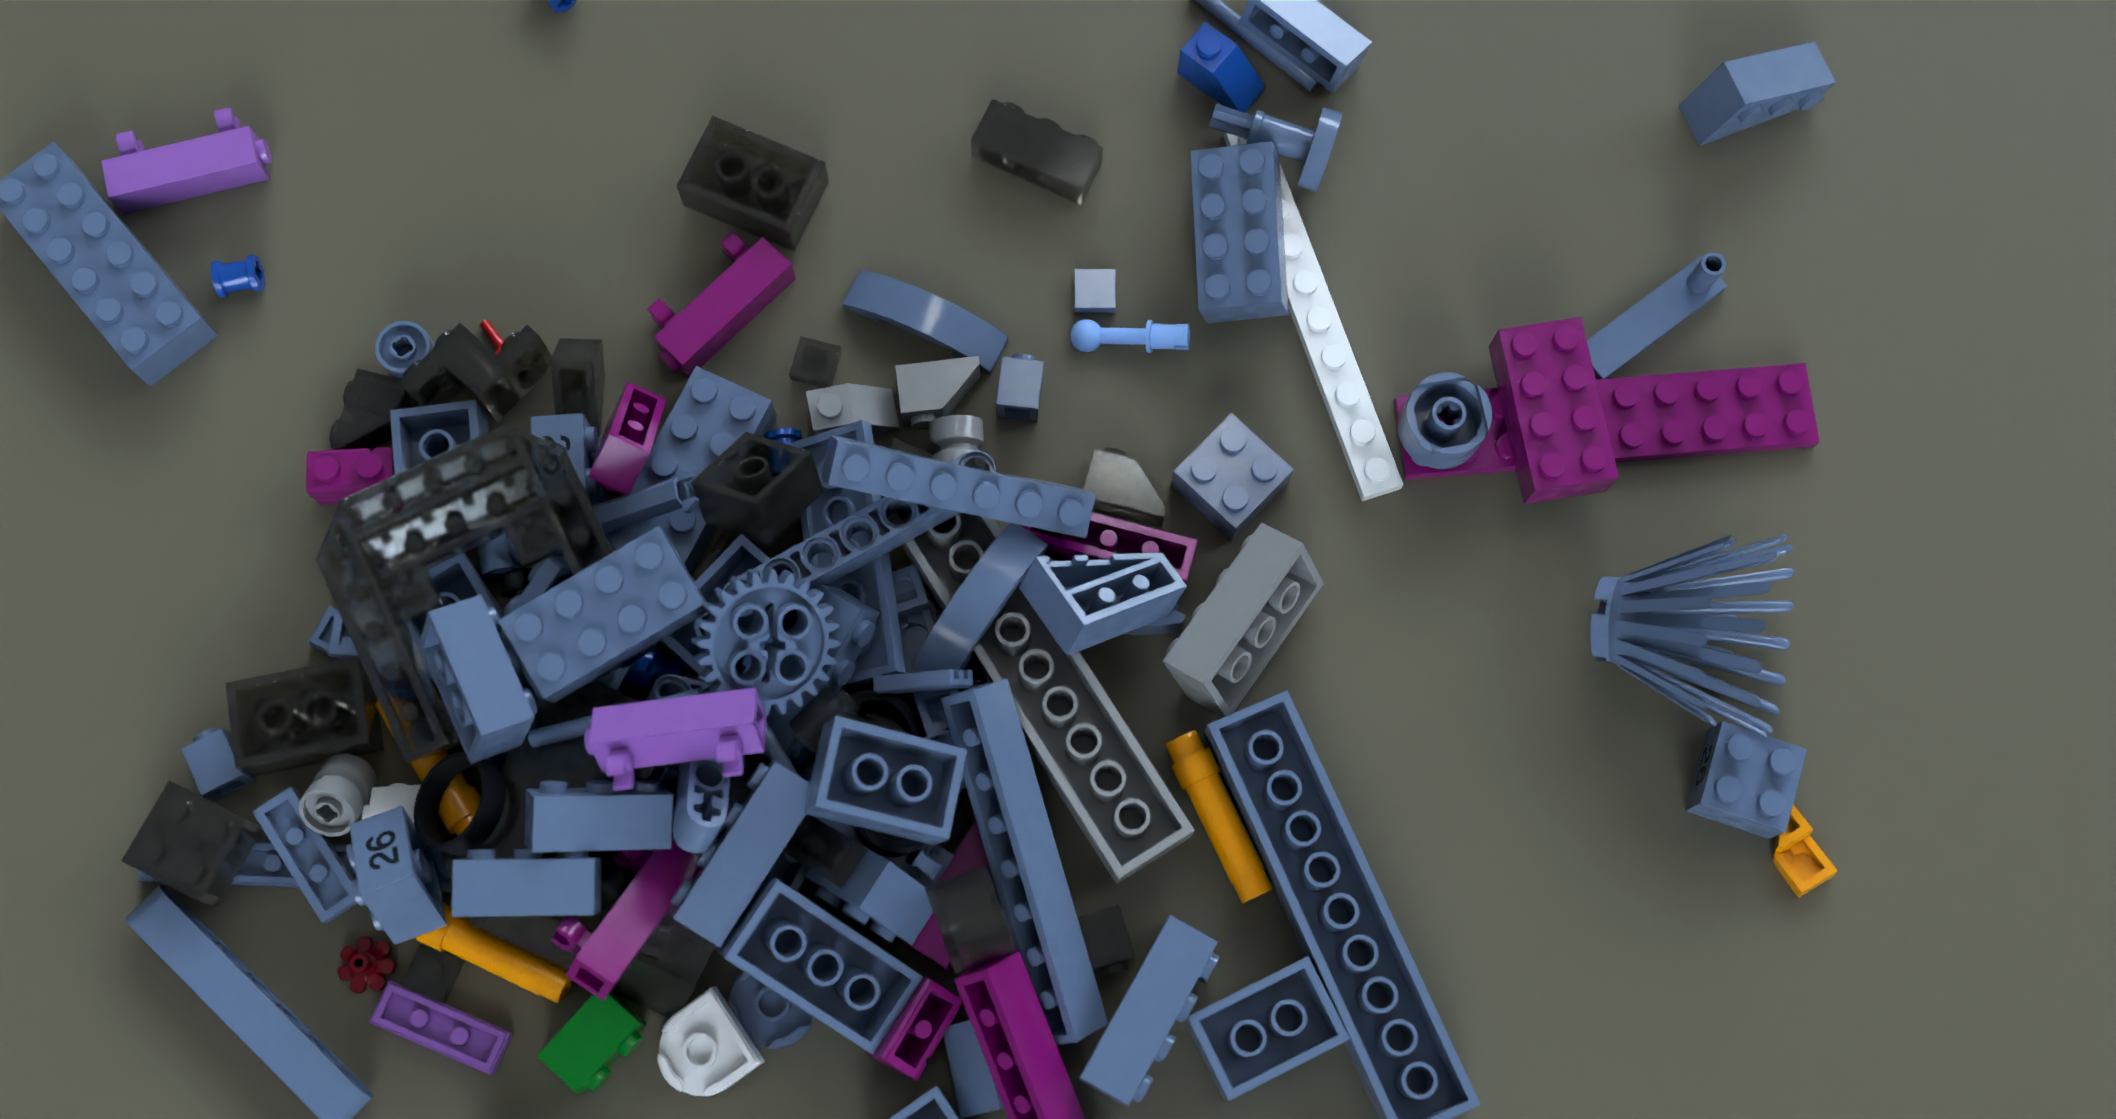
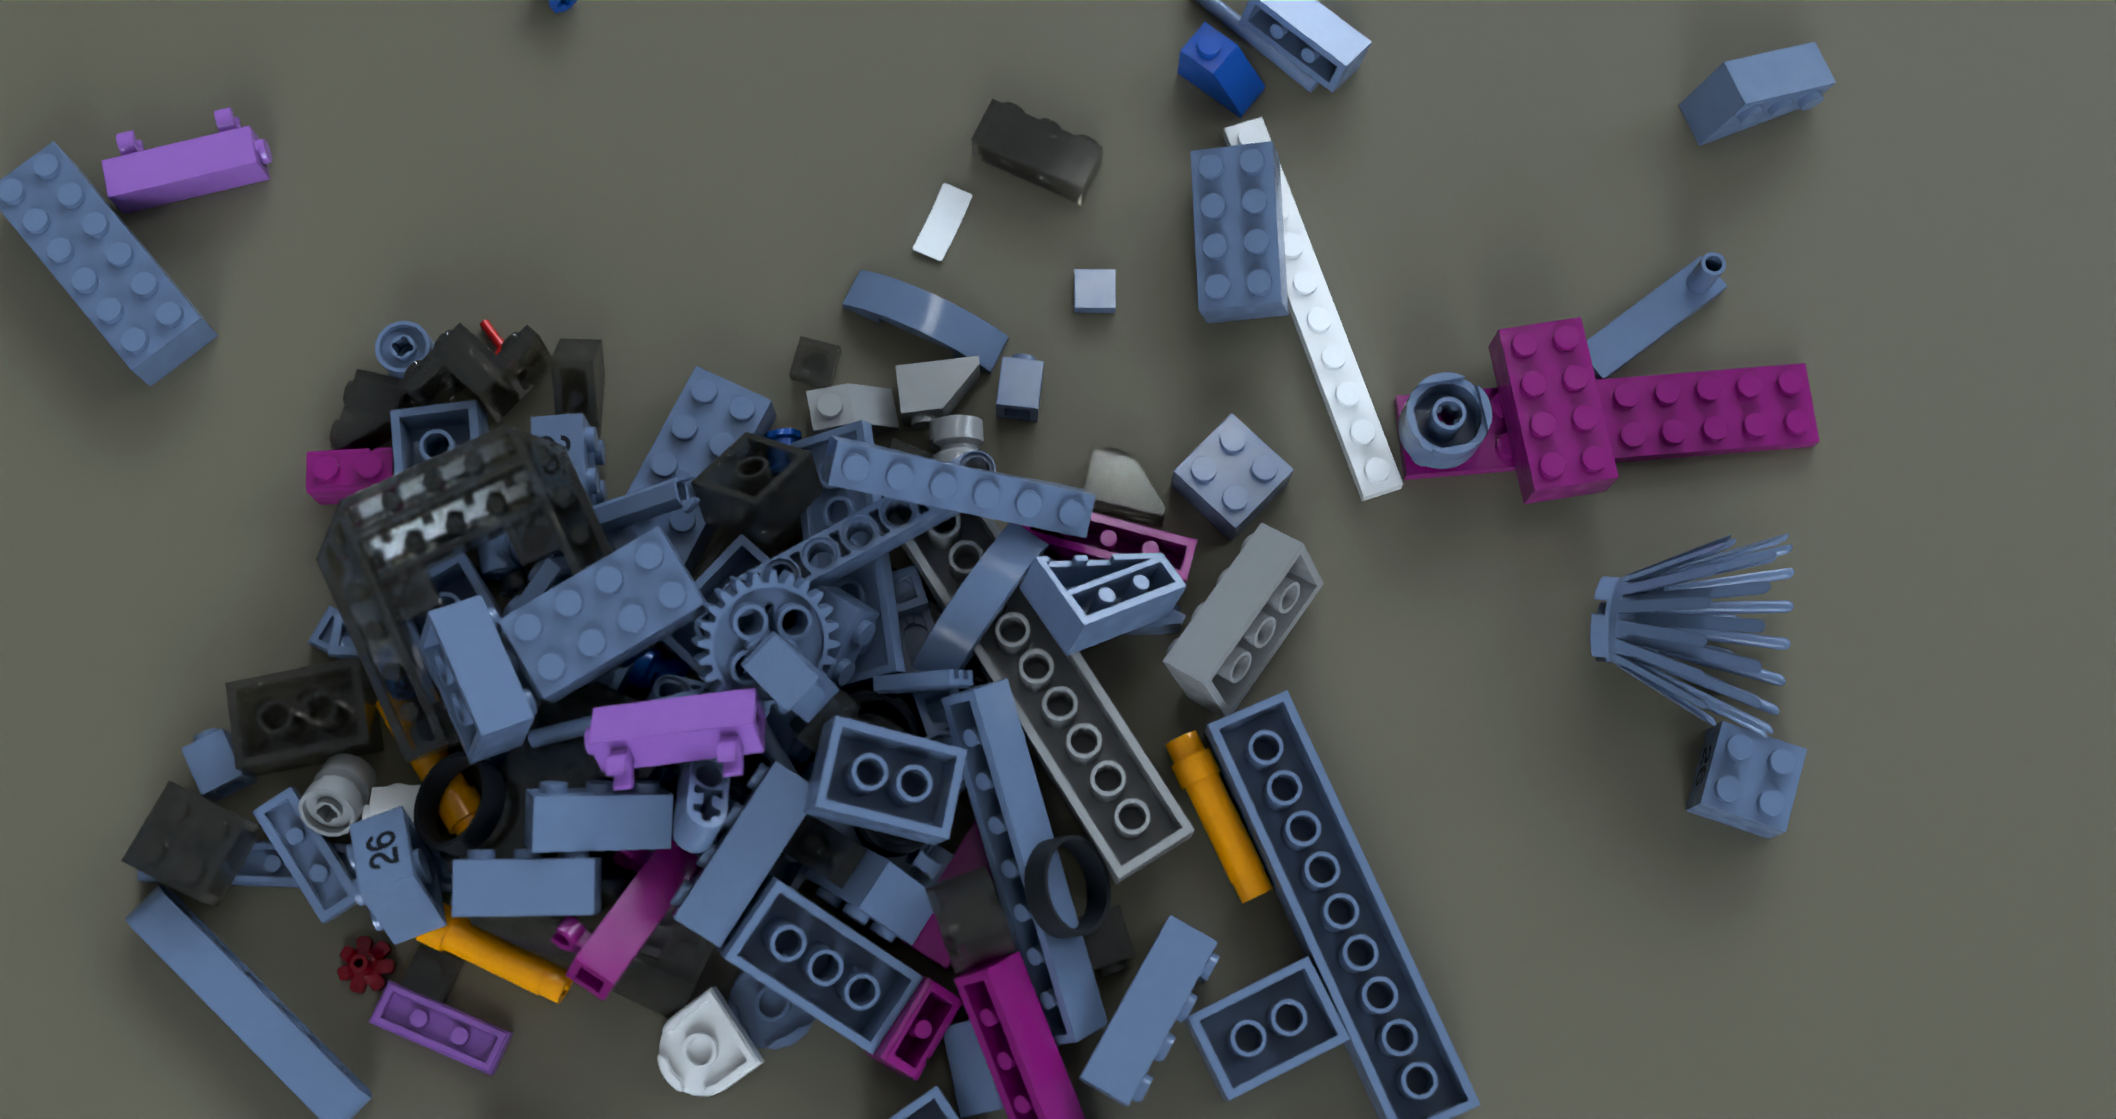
(237, 276): blue bush -> none
(592, 1043): green brick -> none
(627, 439): magenta brick -> none
(723, 306): magenta brick -> none
(753, 183): clear smoke brick -> none
(789, 677): none -> sand blue slope
(943, 222): none -> white sticker
(1038, 893): none -> black tyre
(1088, 335): light blue pin -> none
(1290, 140): sand blue piece -> none
(1800, 858): light orange slope -> none

